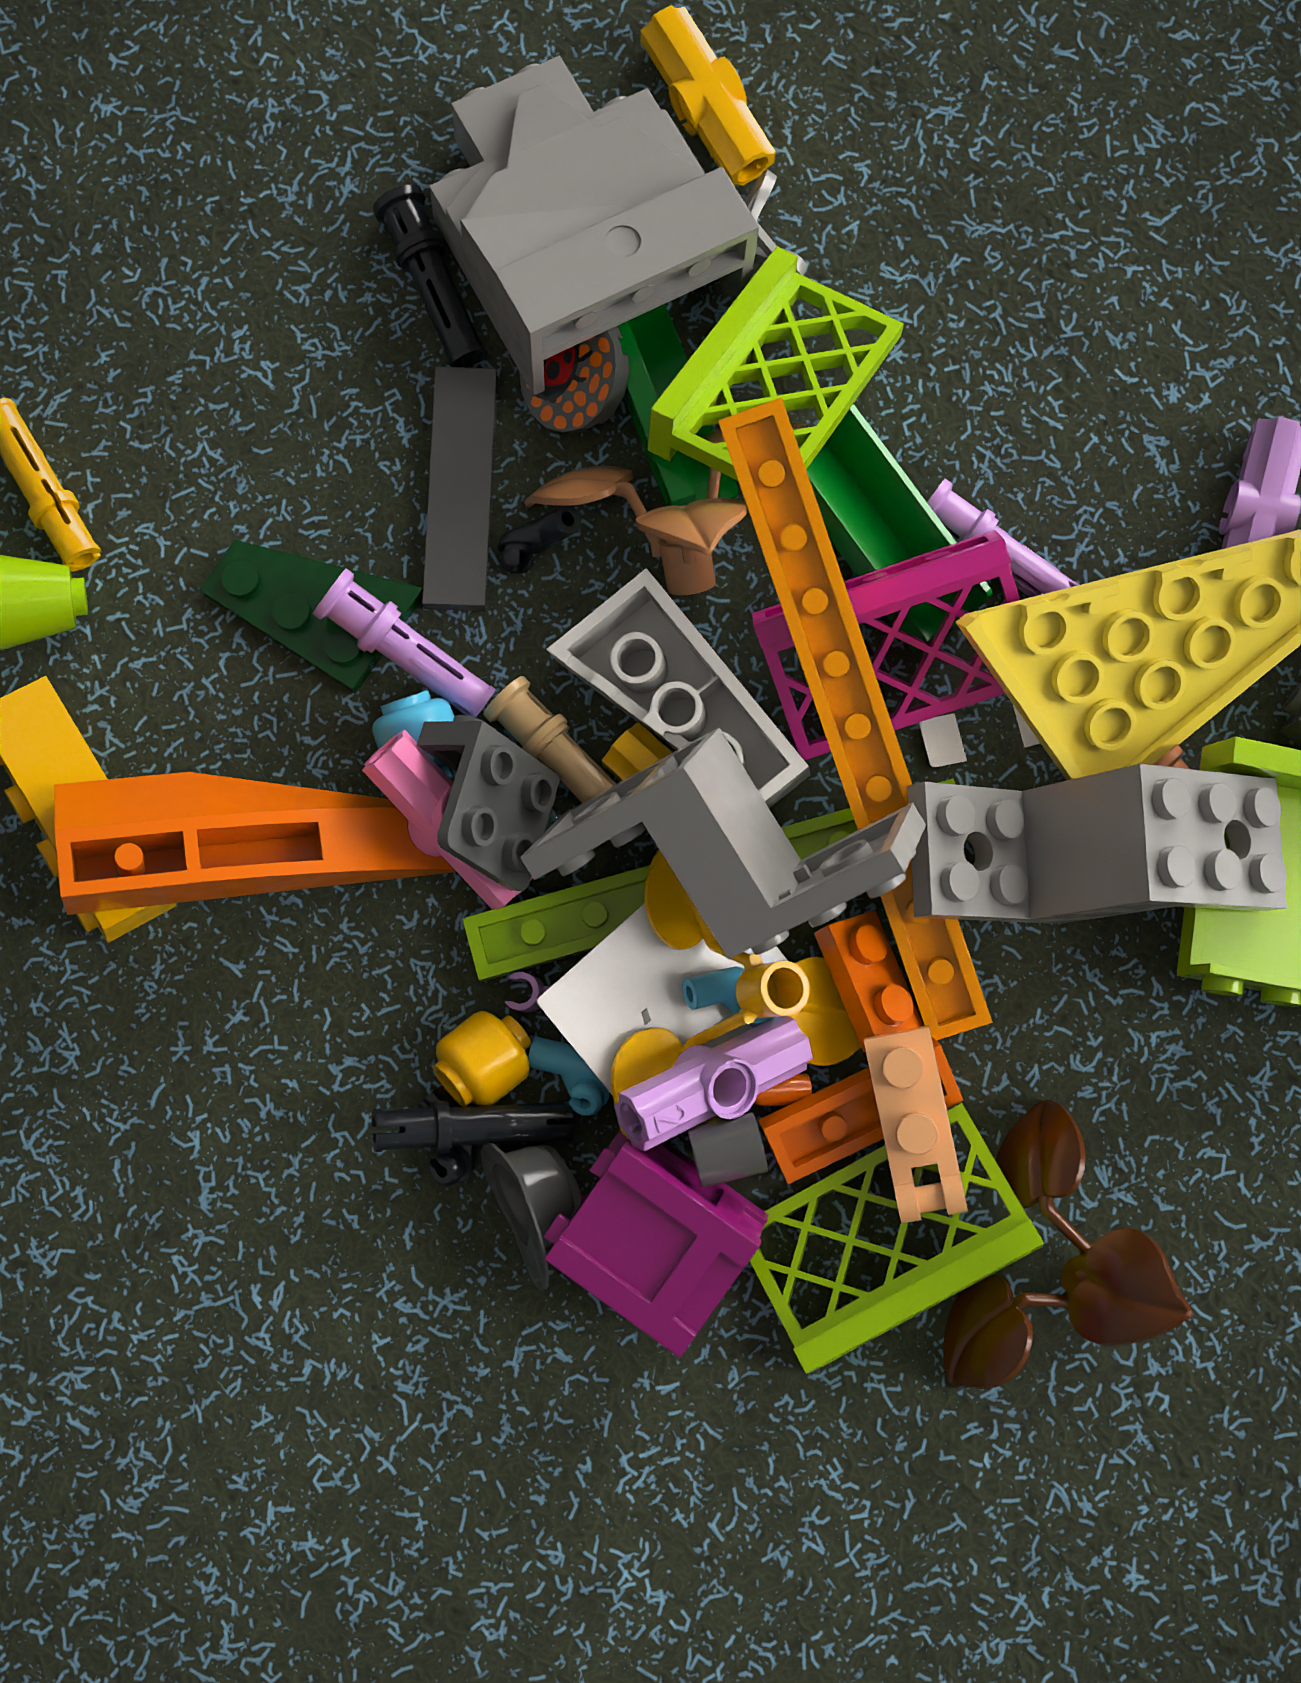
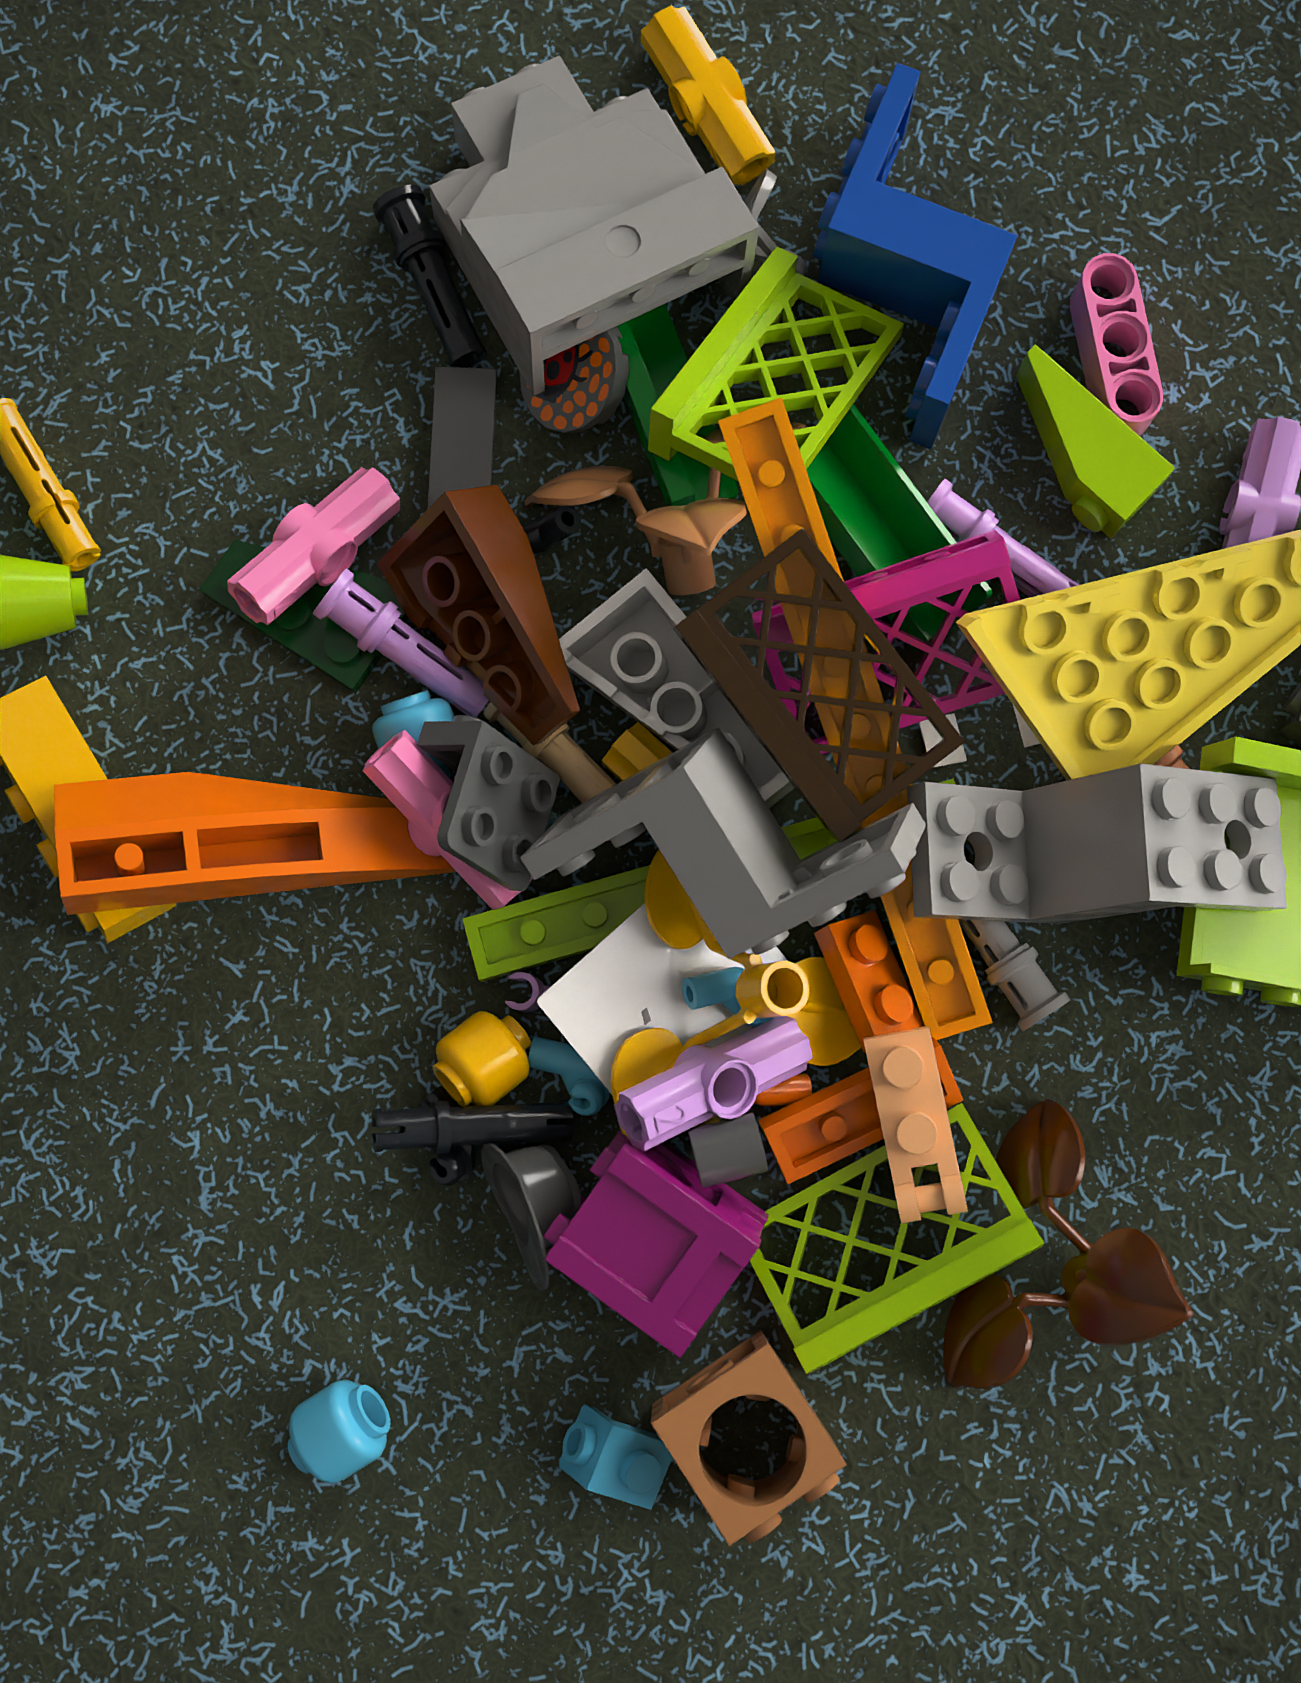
(314, 545): none -> bright pink piece
(338, 1431): none -> medium azure head
(479, 590): none -> reddish brown wedge
(614, 1458): none -> medium azure bracket
(734, 1502): none -> medium nougat brick
(771, 720): none -> dark brown fence
(910, 252): none -> blue bracket
(1014, 970): none -> light grey pin
(1094, 454): none -> lime slope
(1121, 323): none -> bright pink beam

